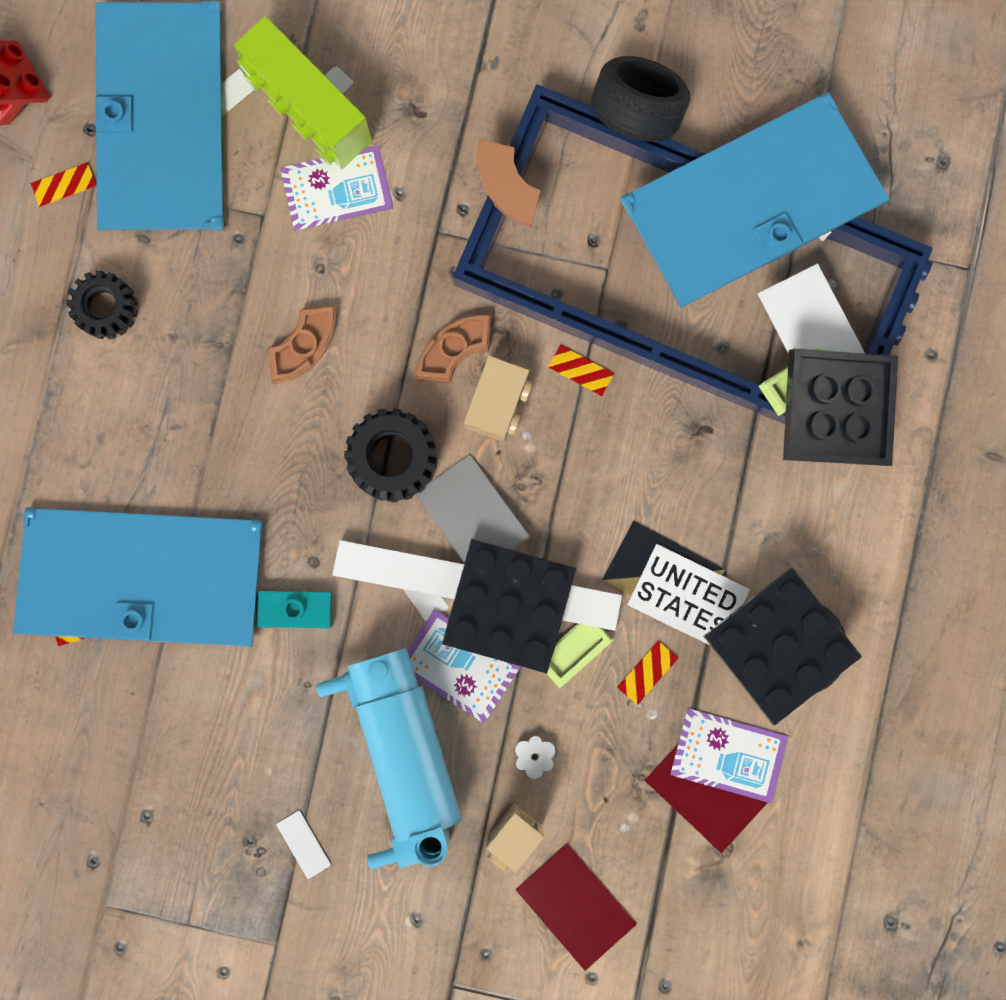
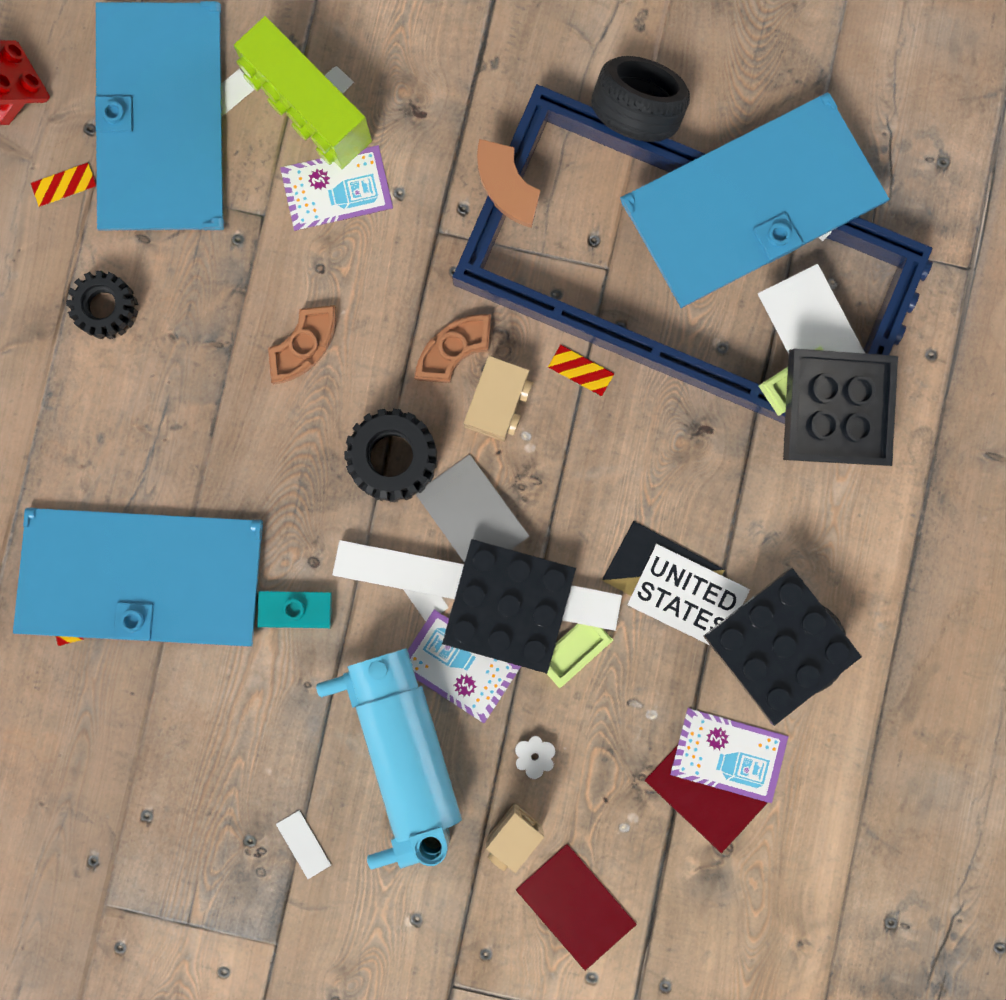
(647, 672): sticker -> none

